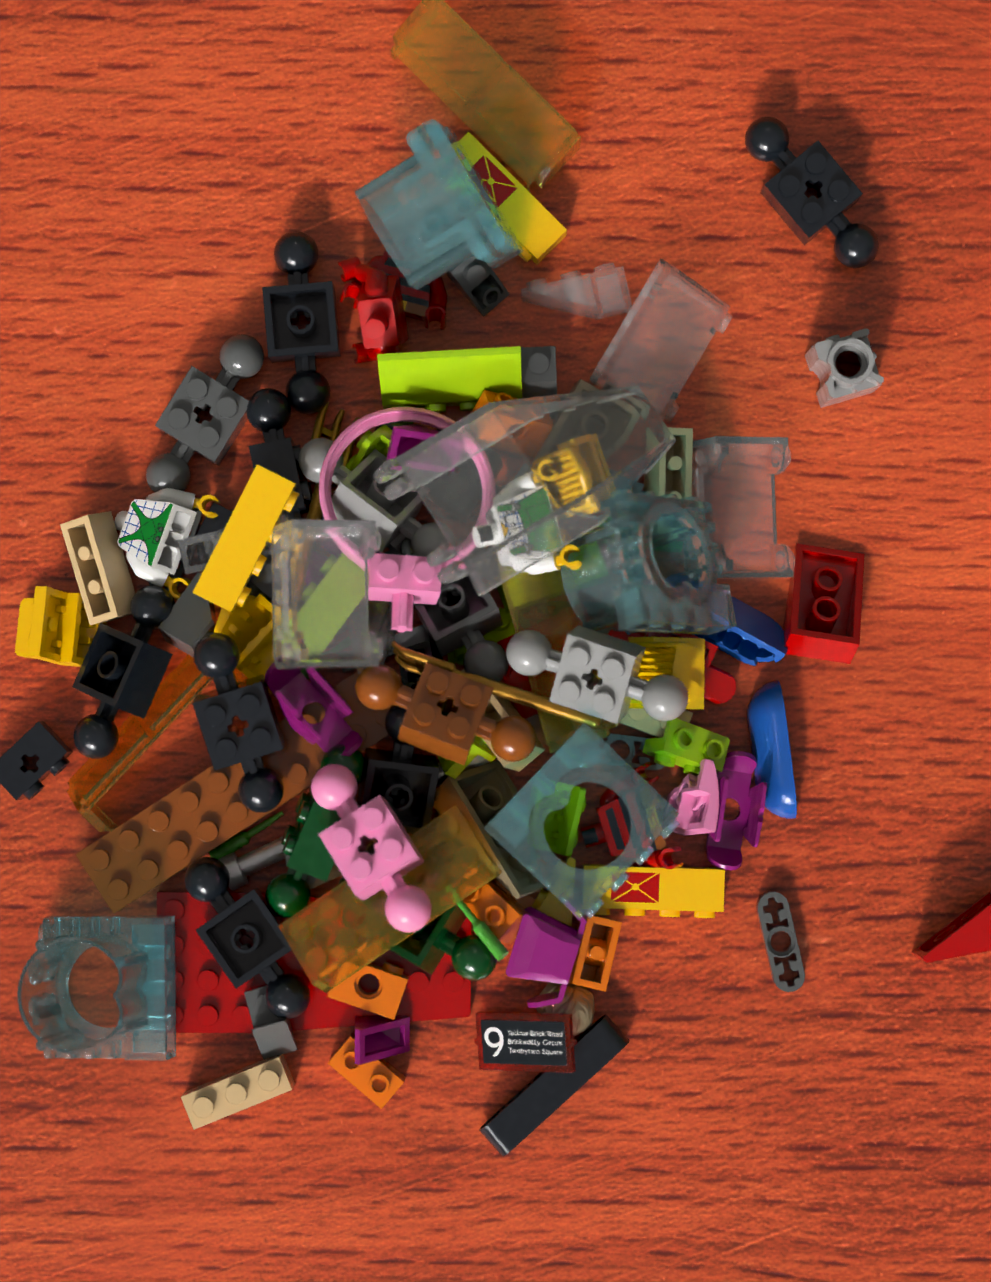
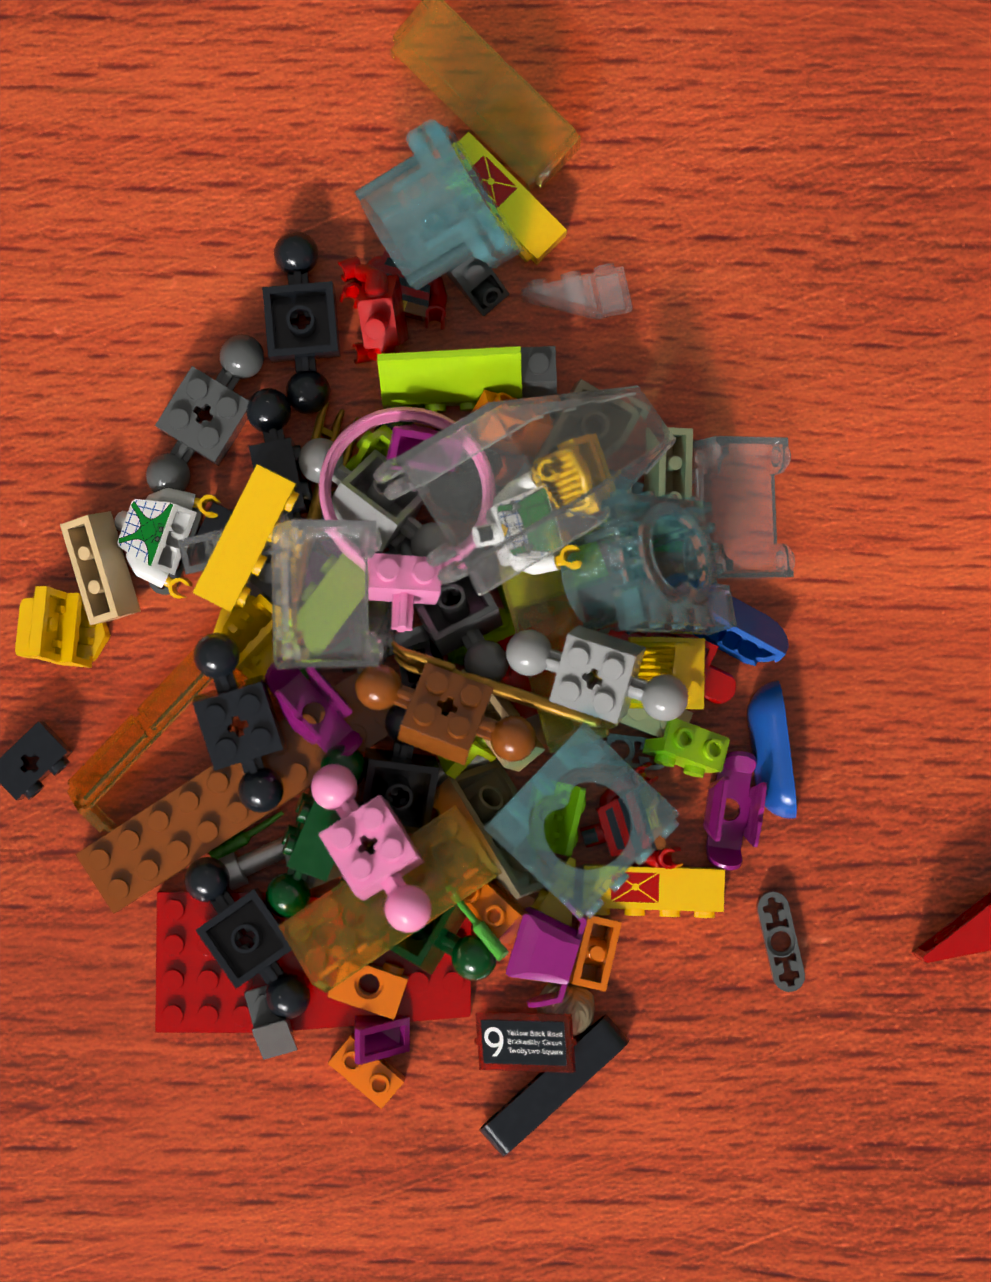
(122, 672): black brick -> none
(145, 993): clear light blue hose -> none
(189, 620): dark grey slope -> none
(237, 1091): tan brick -> none
(662, 338): clear windscreen -> none
(697, 801): bright pink slope -> none
(815, 168): black brick -> none
(824, 604): red slope -> none
(835, 386): light grey piece -> none

